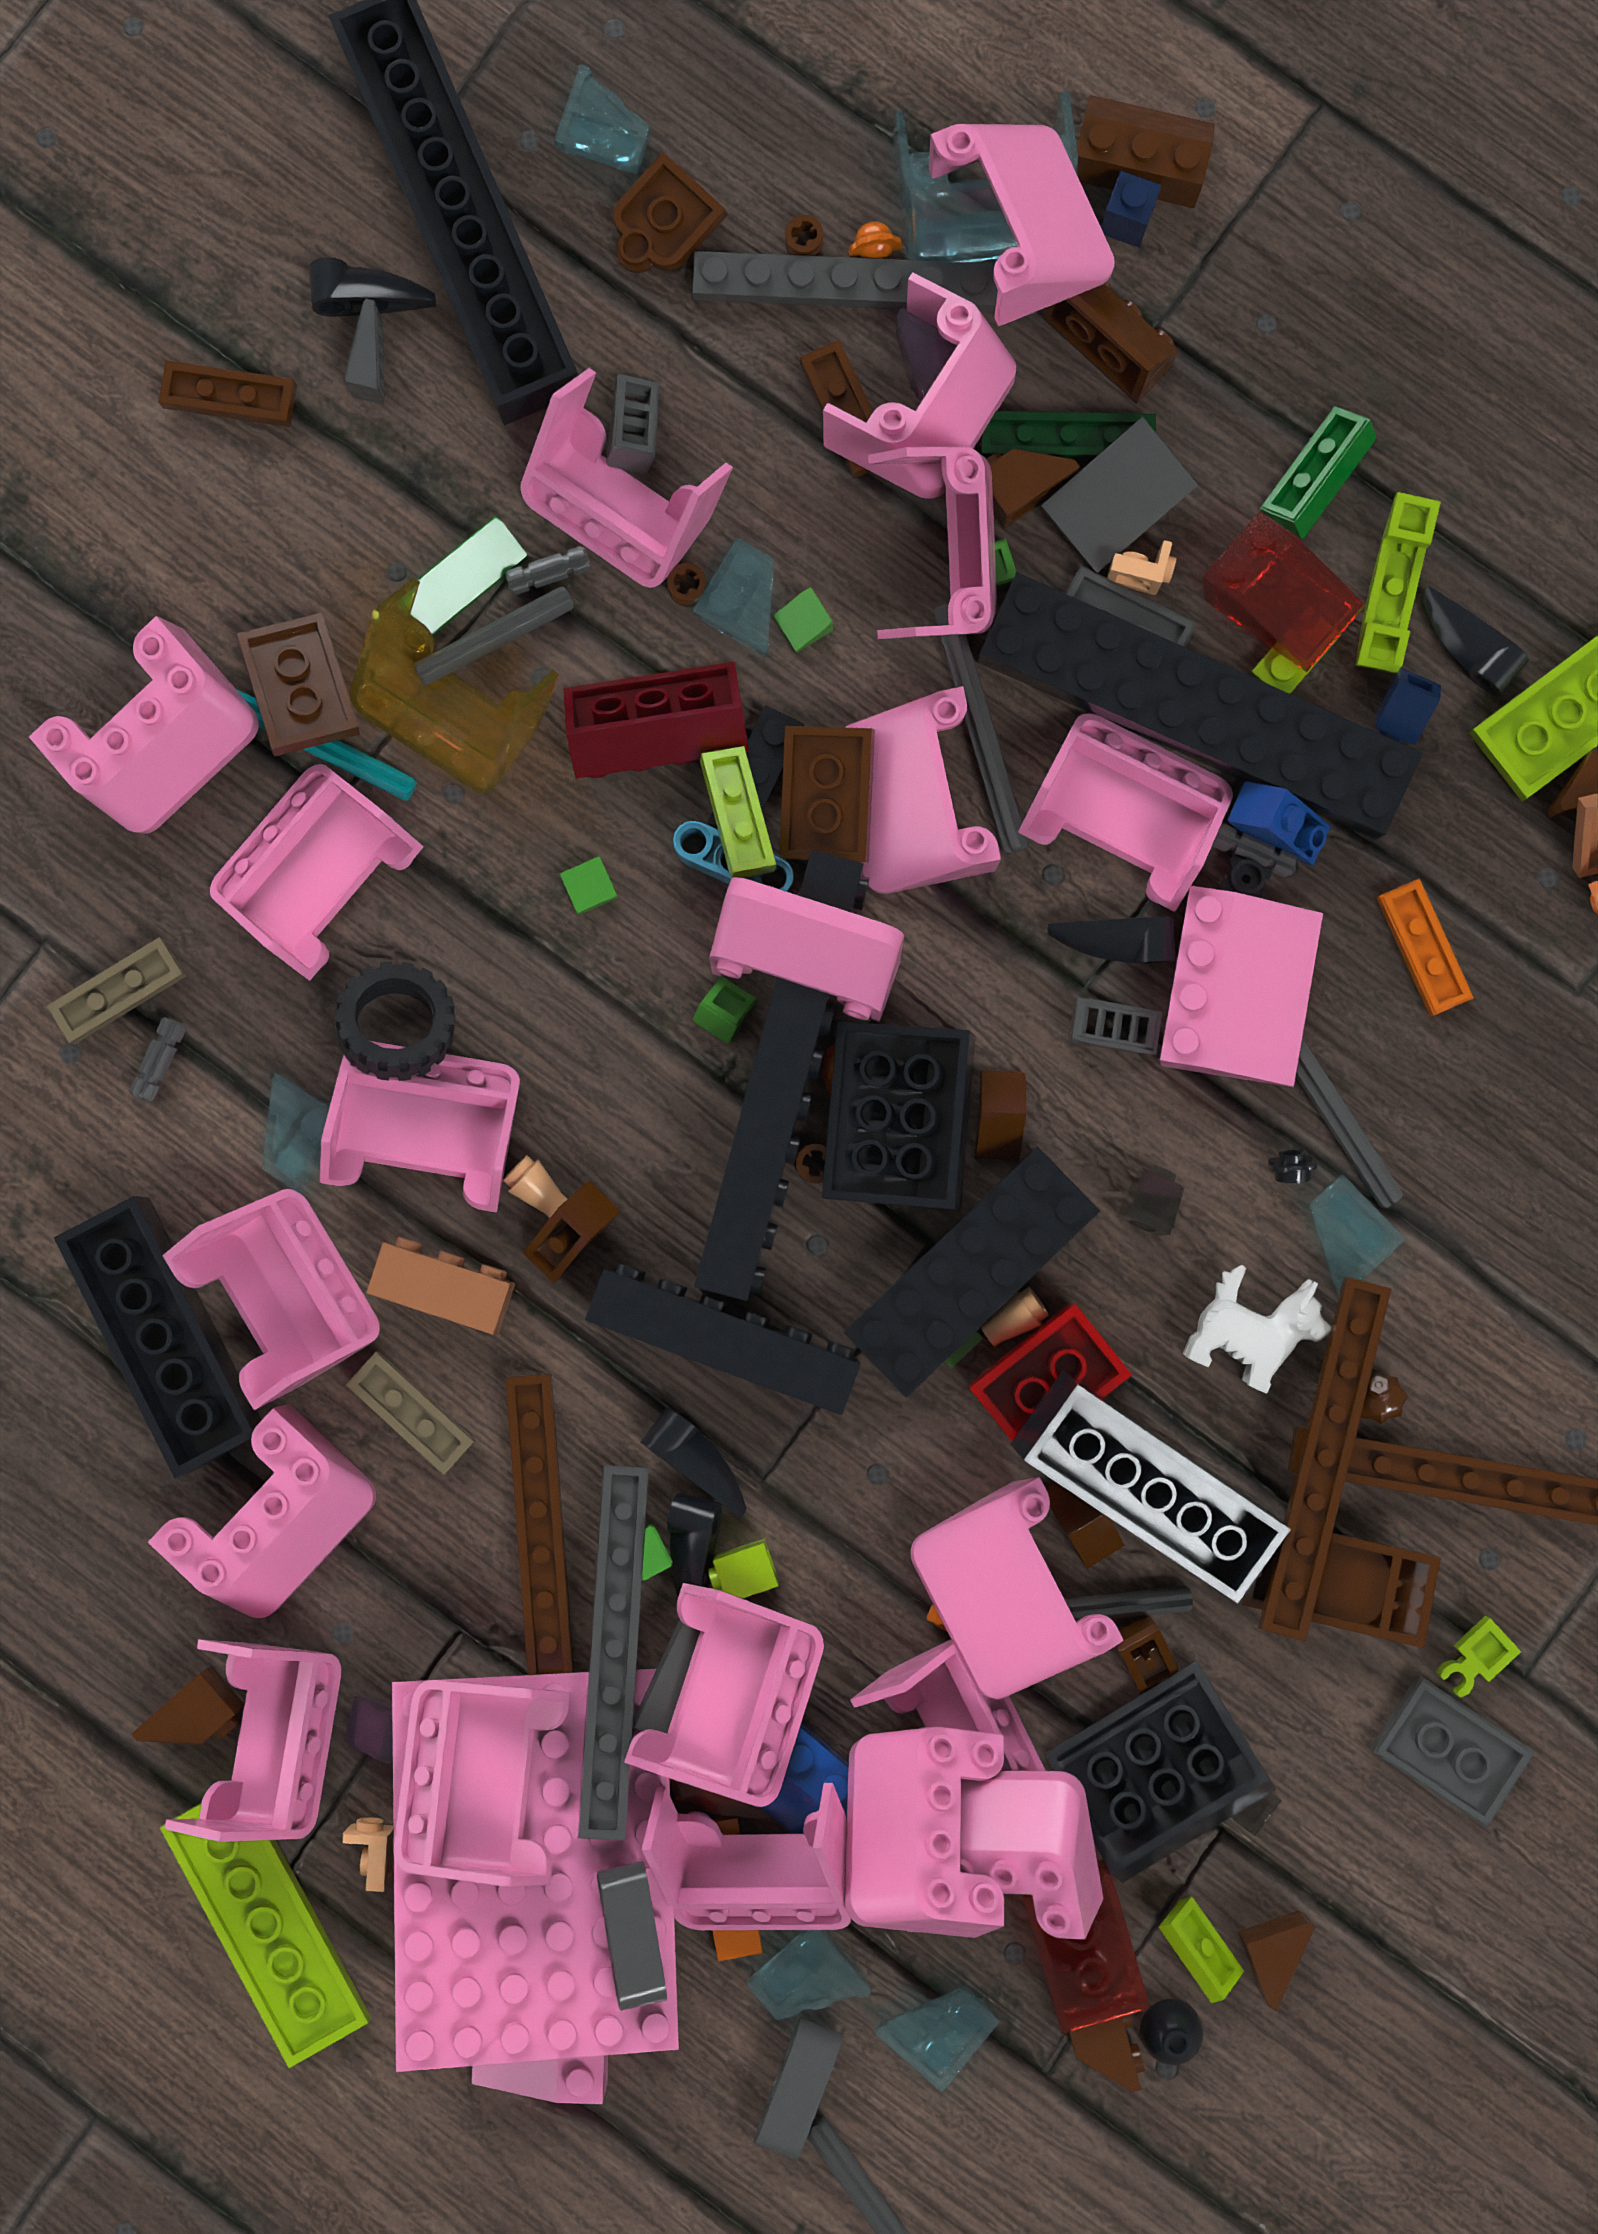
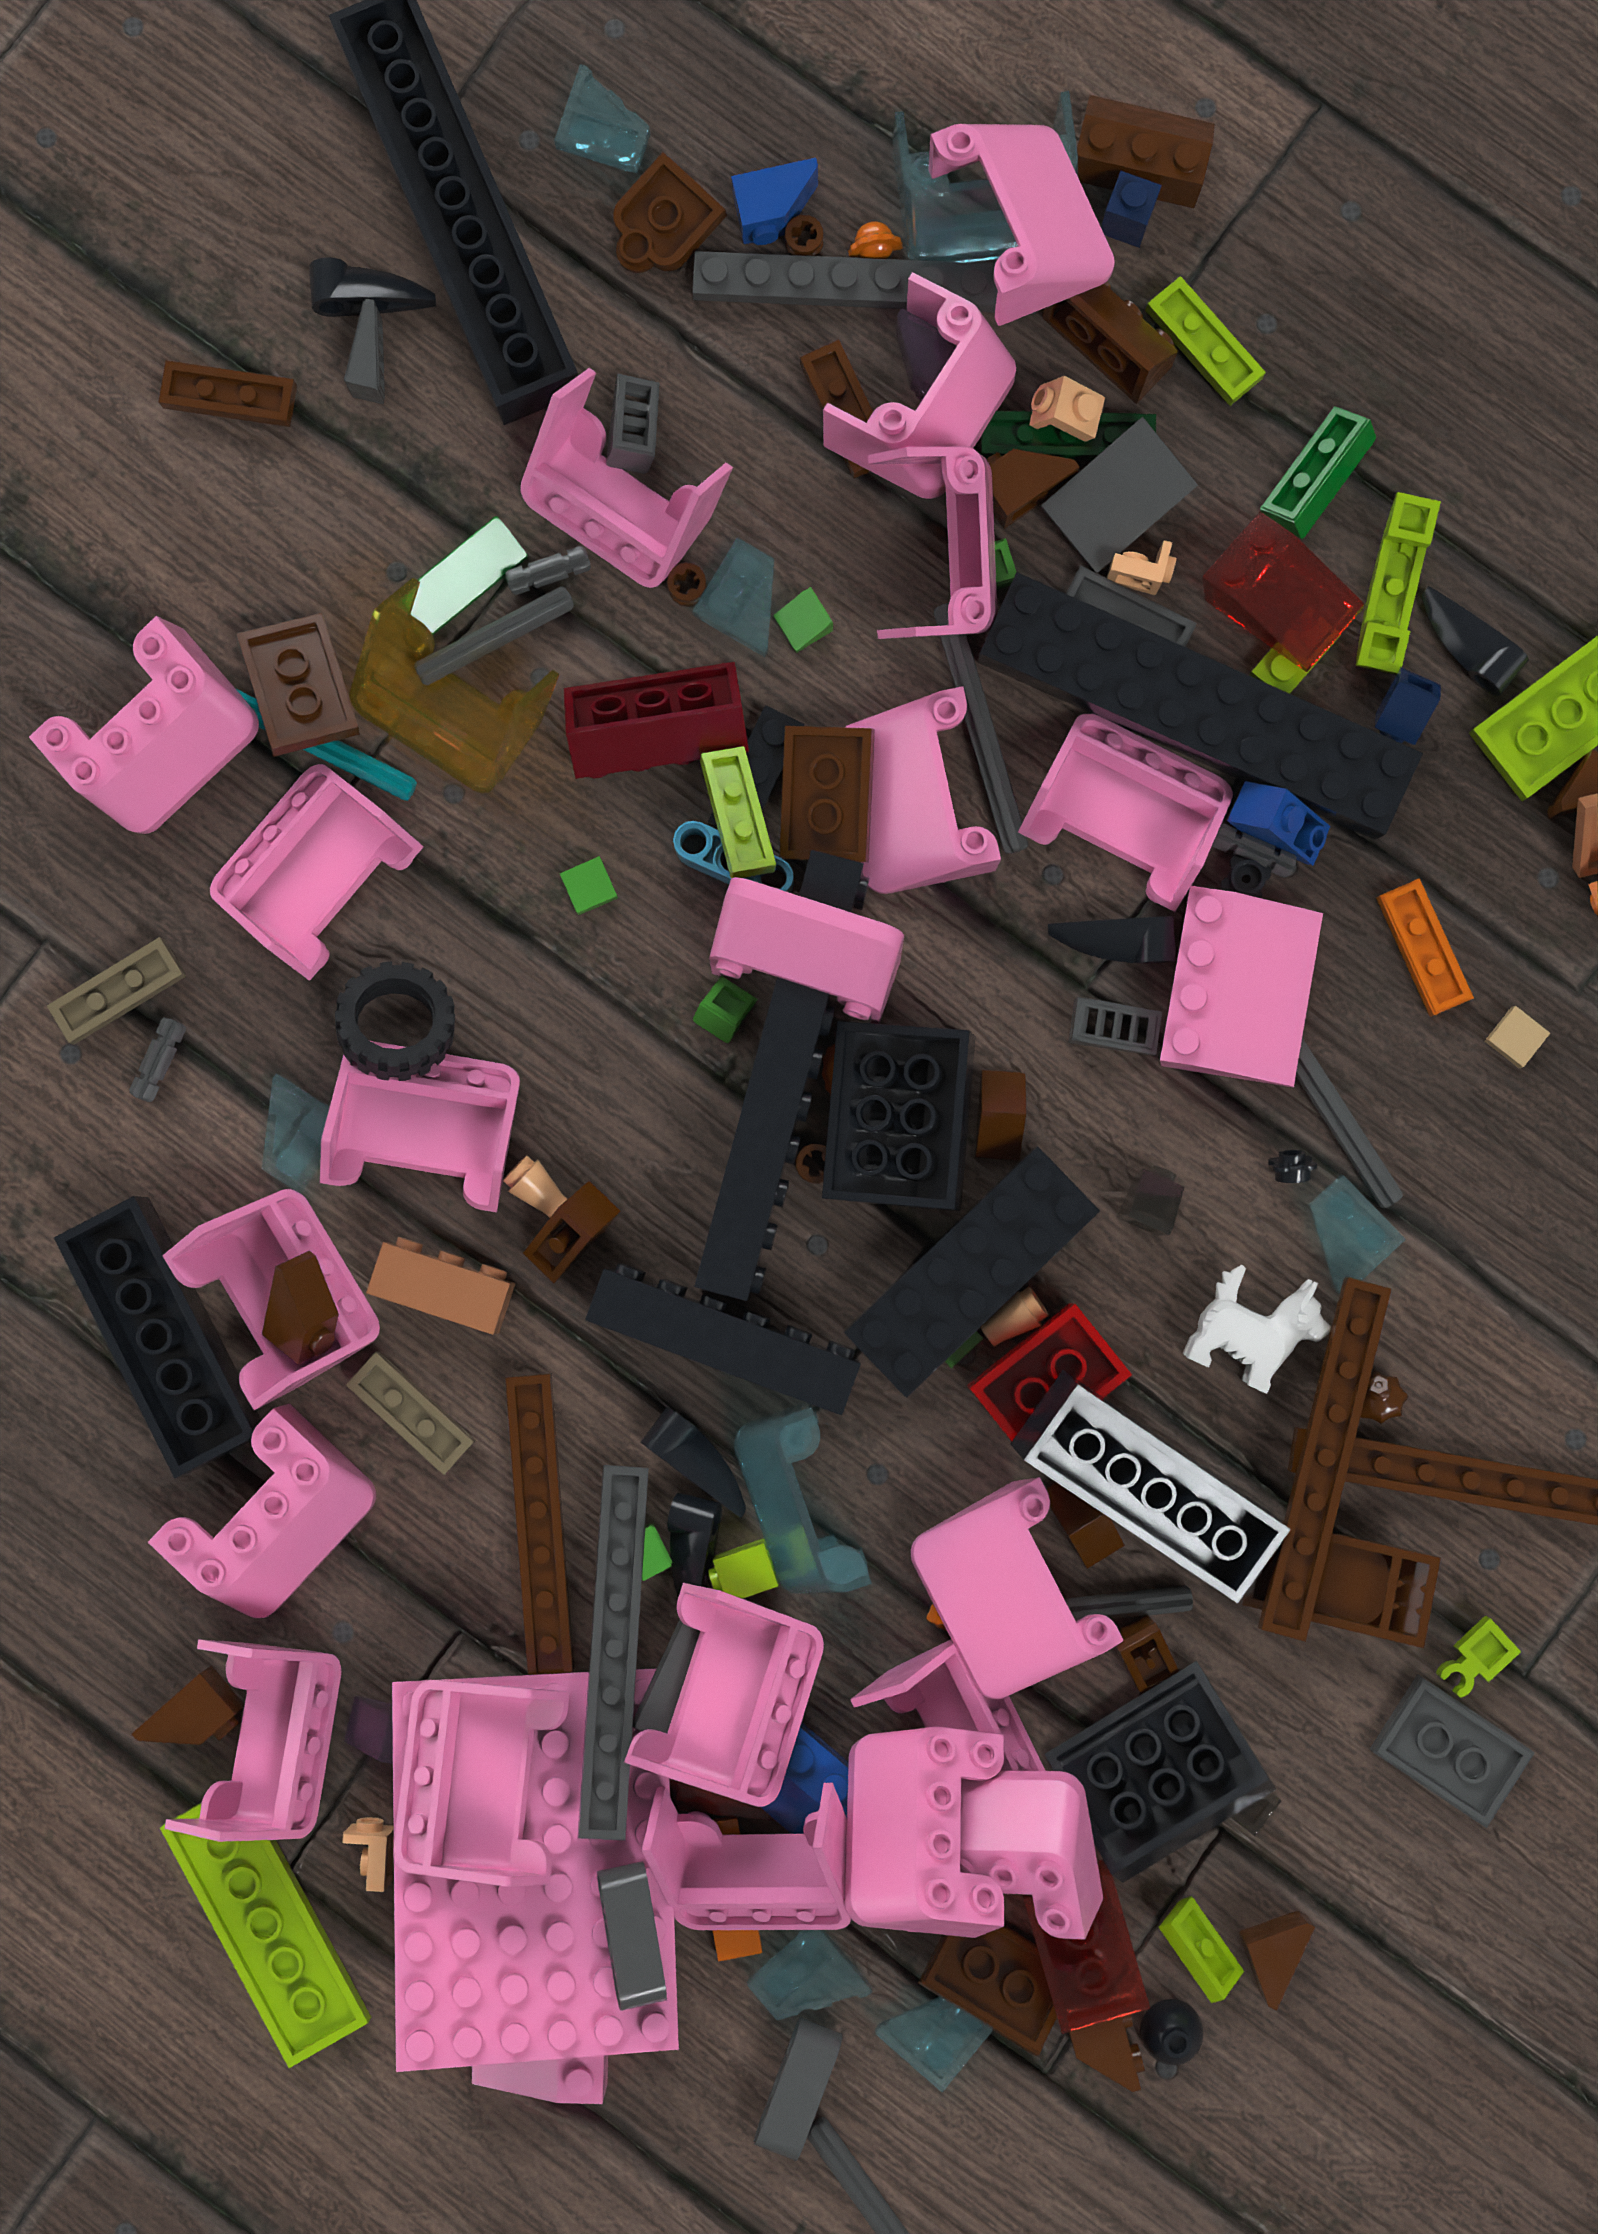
(300, 1309): none -> reddish brown slope
(766, 1458): none -> clear light blue windscreen
(772, 198): none -> blue slope
(995, 1982): none -> reddish brown tile
(1067, 407): none -> light nougat bracket
(1205, 341): none -> lime plate
(1517, 1037): none -> tan tile

